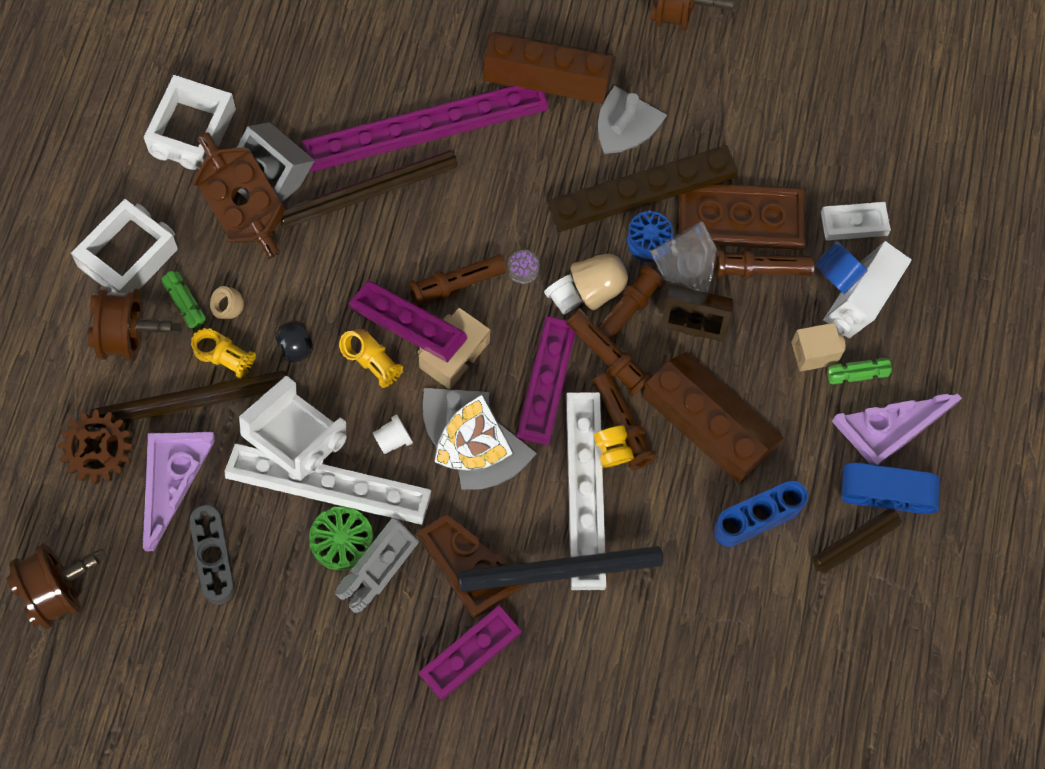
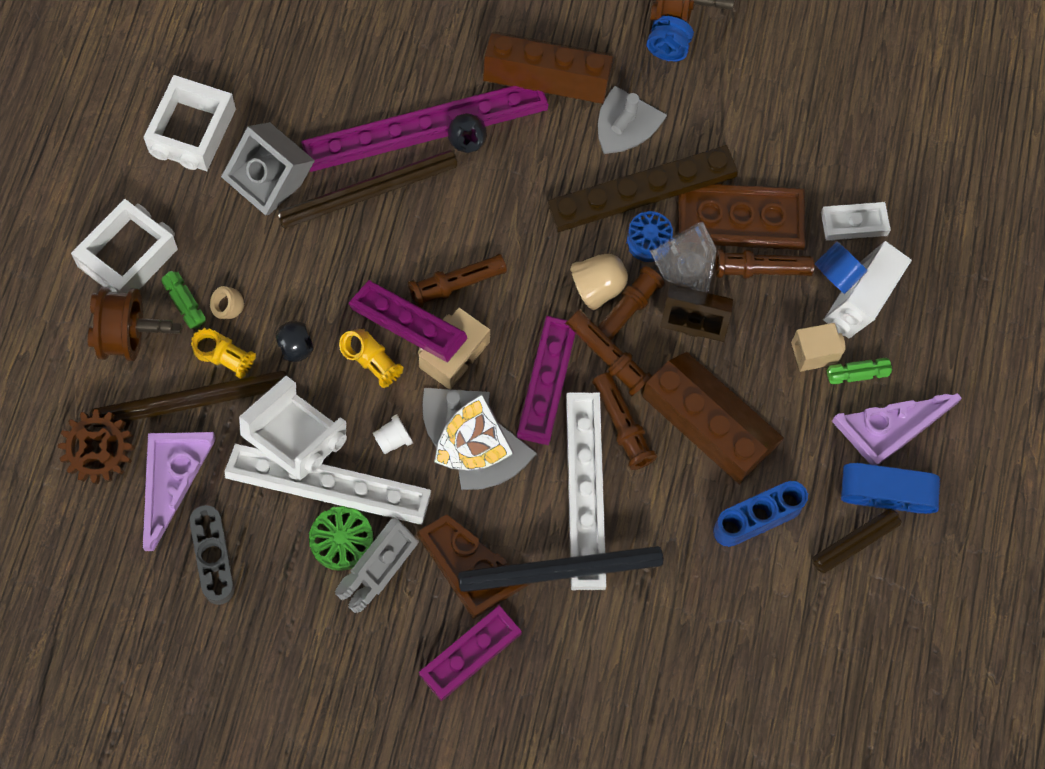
(48, 585): reddish brown wheel -> none
(220, 179): reddish brown plate -> none
(463, 123): none -> black piece
(523, 266): clear tile -> none
(564, 294): white piece -> none
(610, 439): yellow wheel -> none
(670, 38): none -> blue wheel

